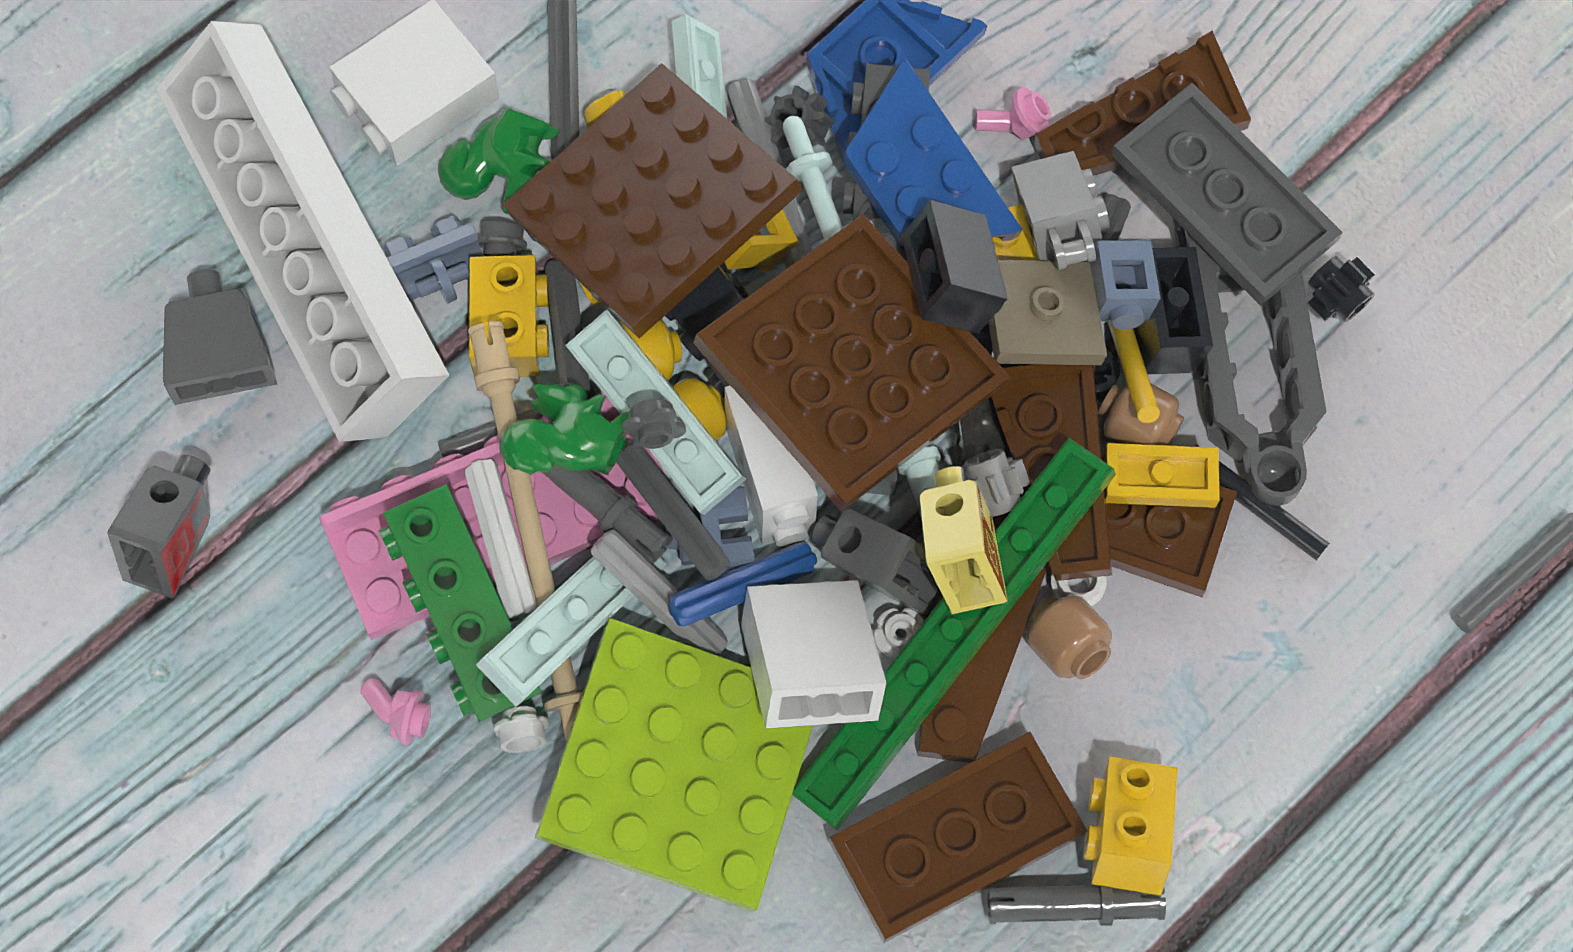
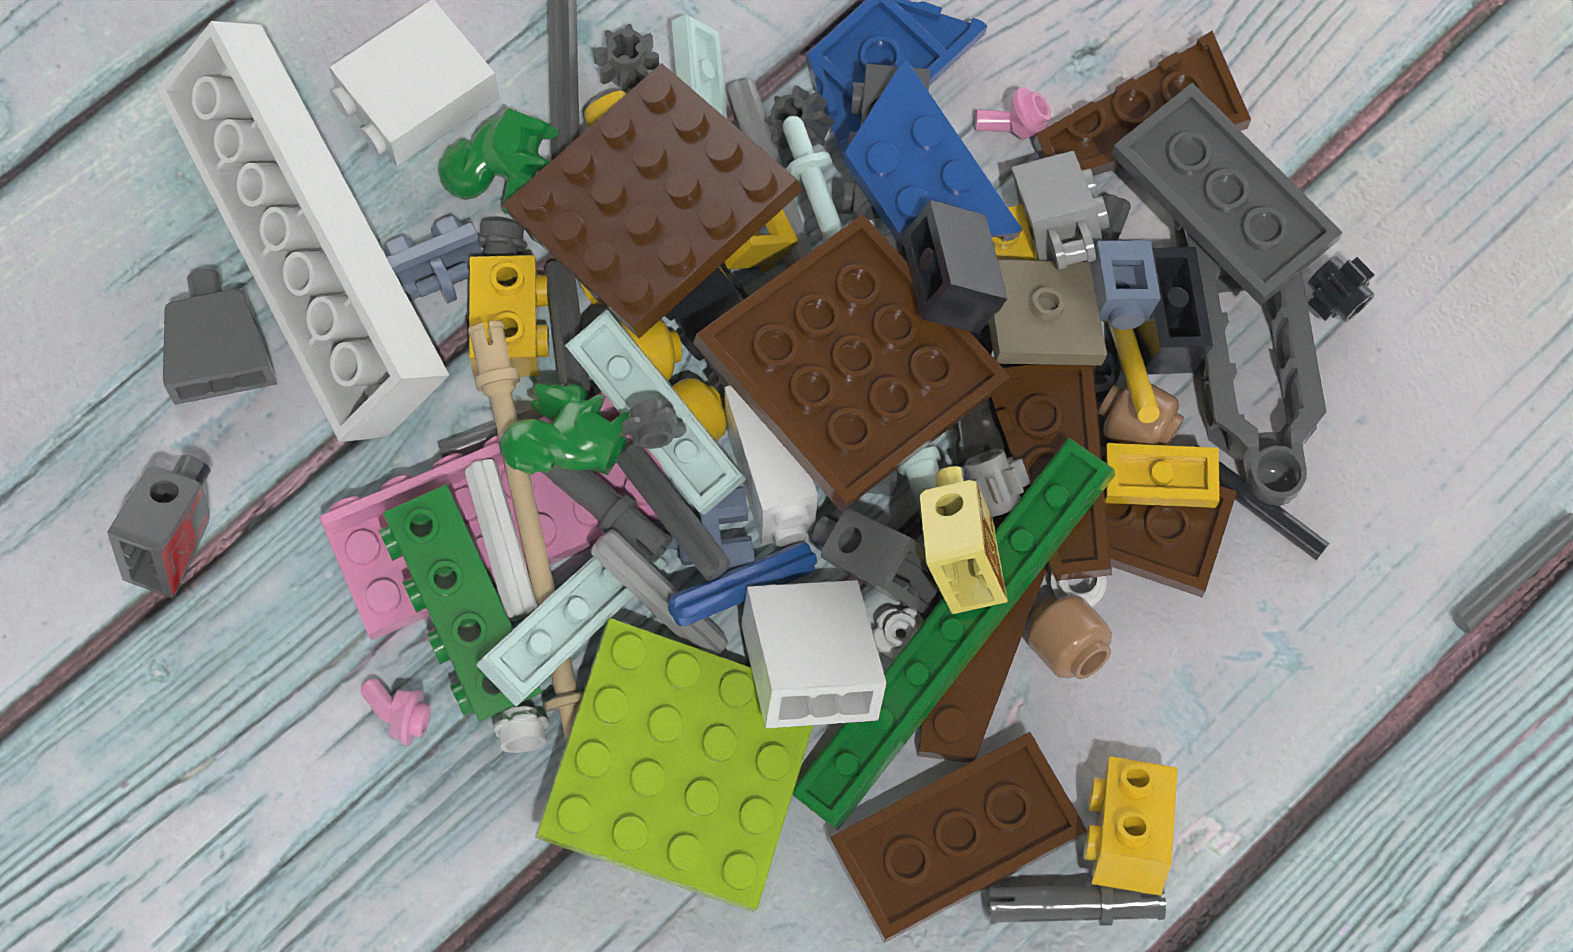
(626, 57): none -> dark grey gear

